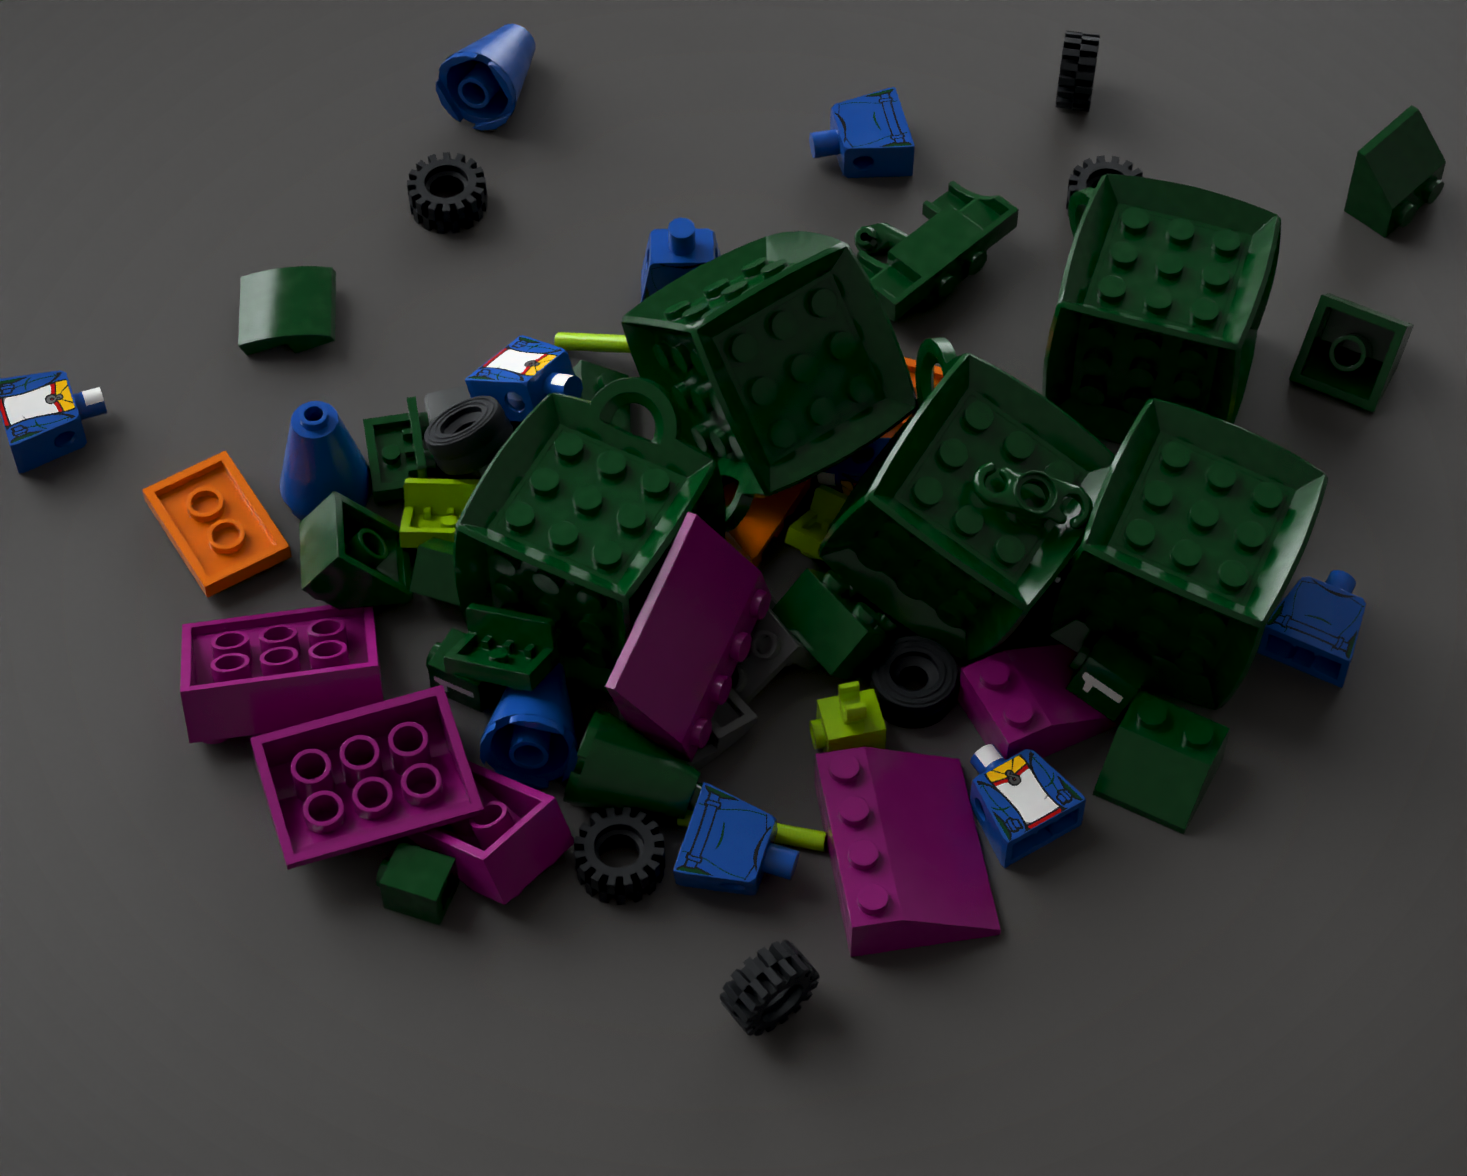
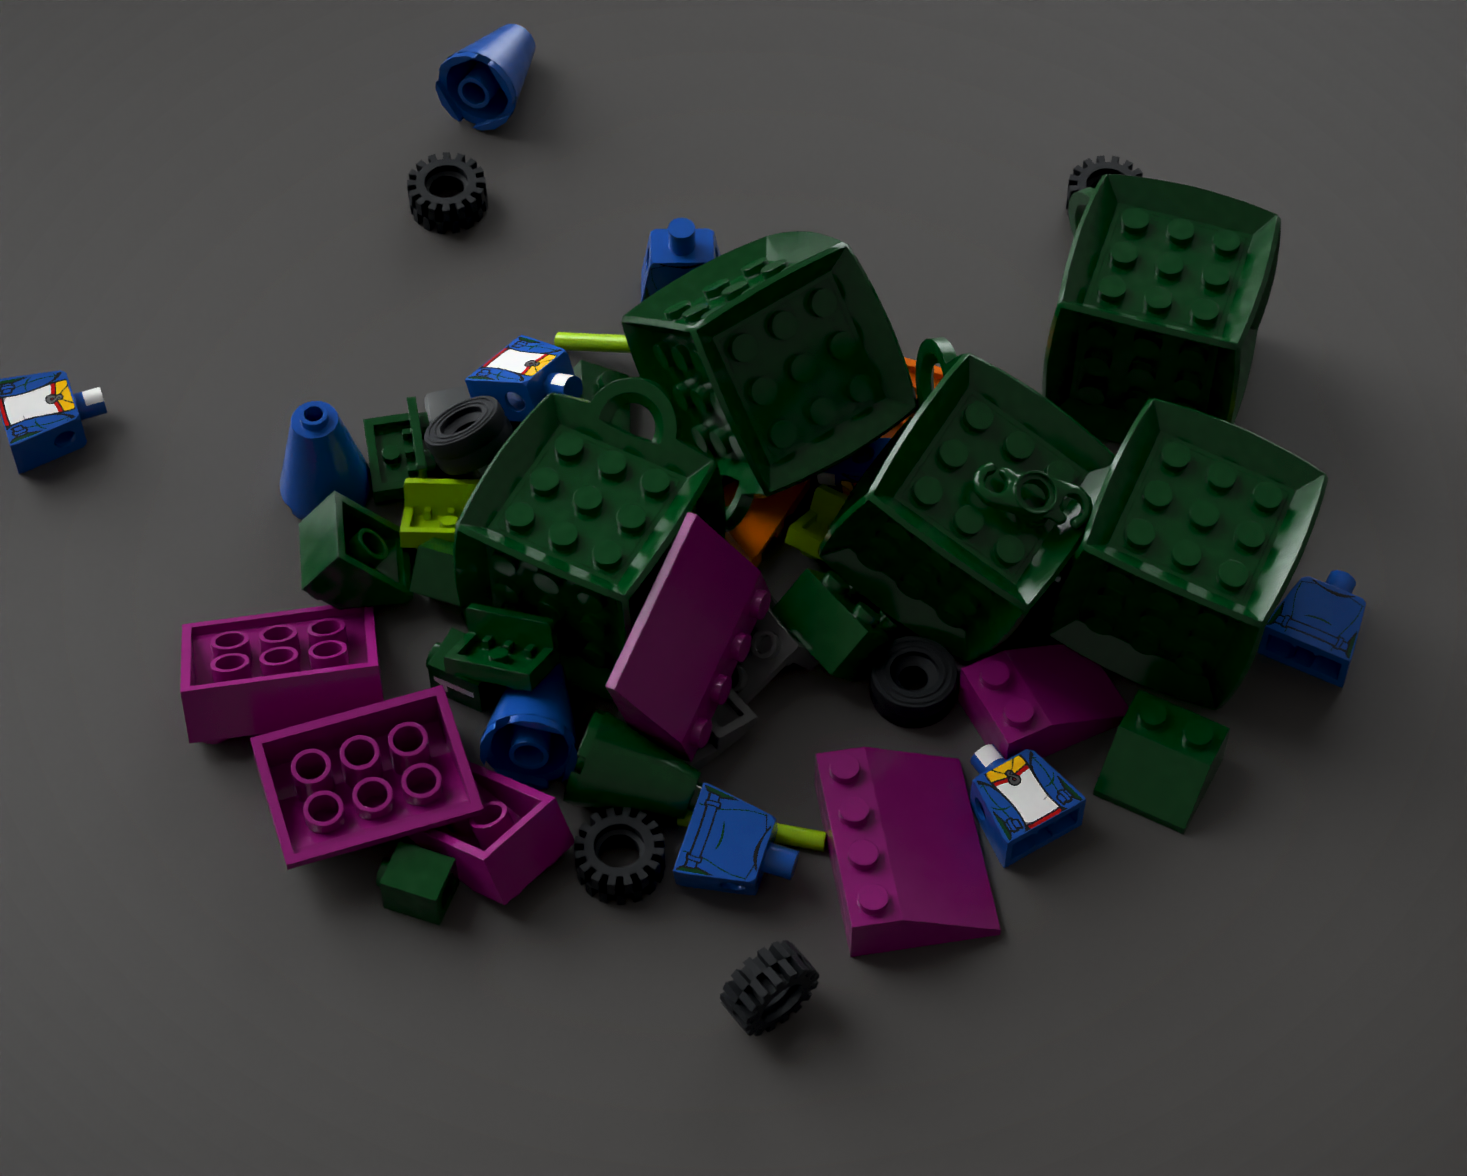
(216, 523): orange plate -> none
(288, 308): dark green slope -> none
(848, 720): lime brick -> none
(868, 137): blue torso -> none
(878, 238): dark green arm -> none
(941, 250): dark green bracket -> none
(1077, 71): black tyre -> none
(1107, 675): dark green brick -> none
(1350, 351): dark green slope -> none
(1395, 174): dark green slope -> none

